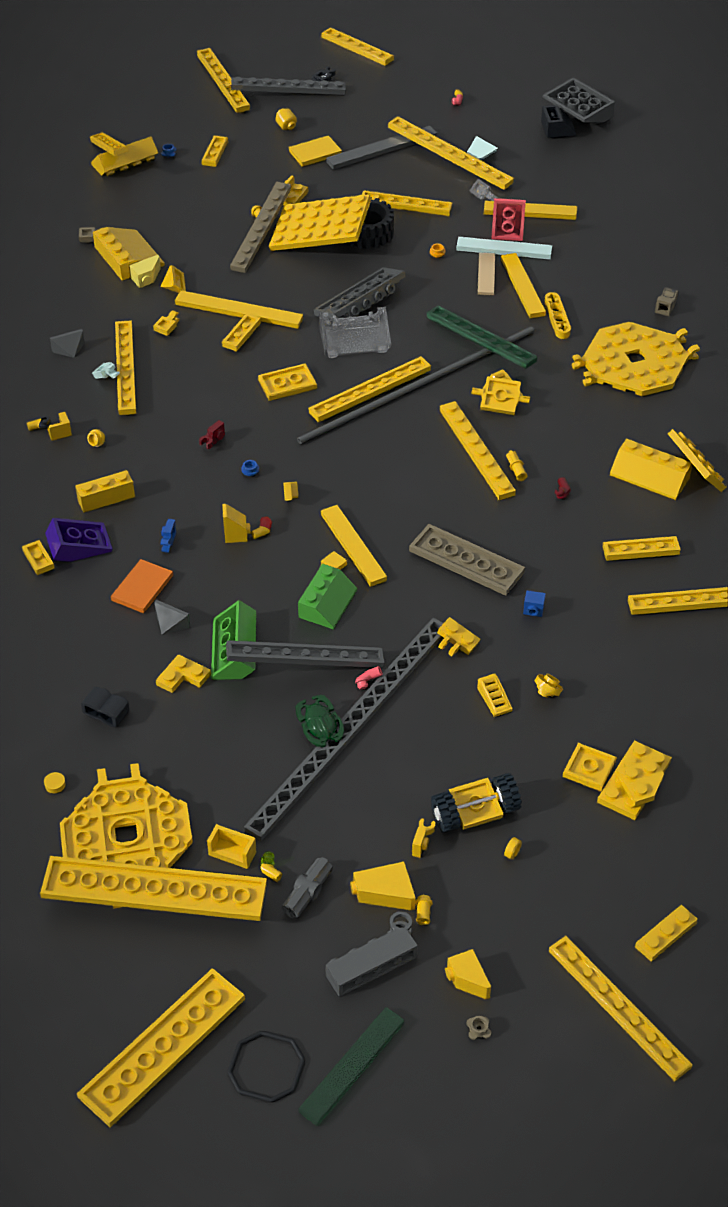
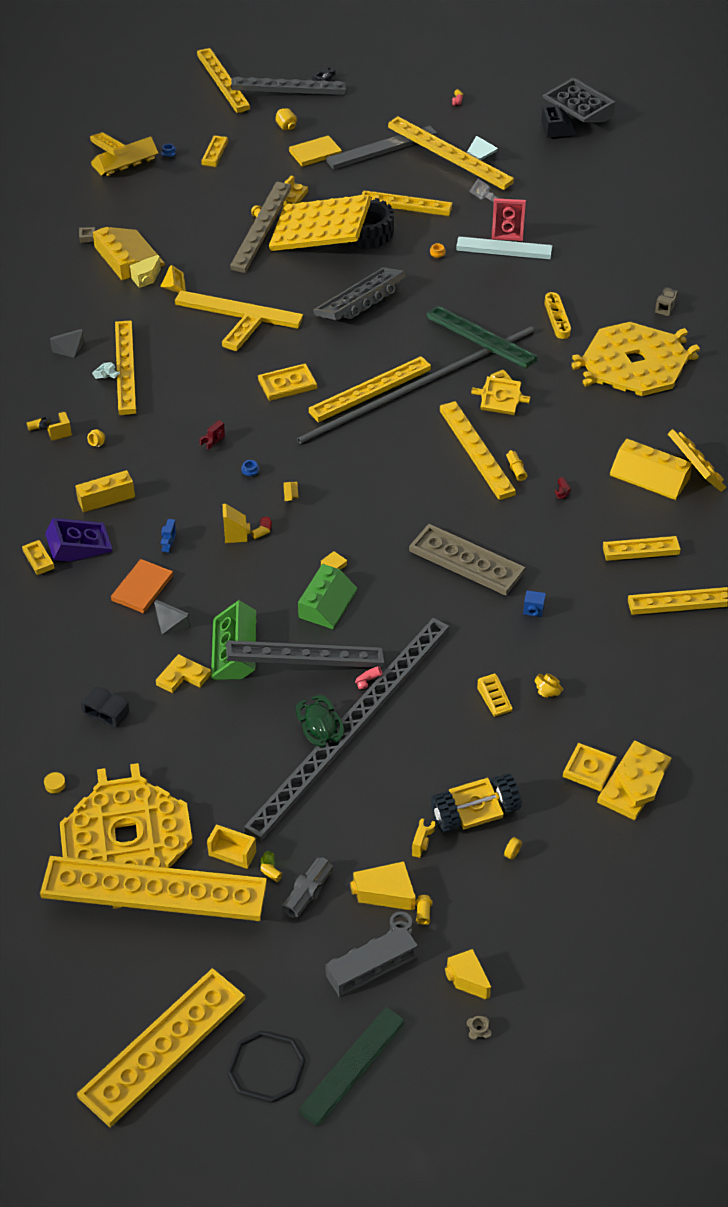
(166, 325): yellow plate -> none
(353, 545): yellow tile -> none
(355, 334): clear windscreen -> none
(357, 46): yellow tile -> none
(458, 636): yellow hinge -> none
(486, 273): tan slope -> none
(523, 285): yellow tile -> none
(541, 210): yellow tile -> none
(620, 1008): yellow tile -> none
(666, 933): yellow plate -> none

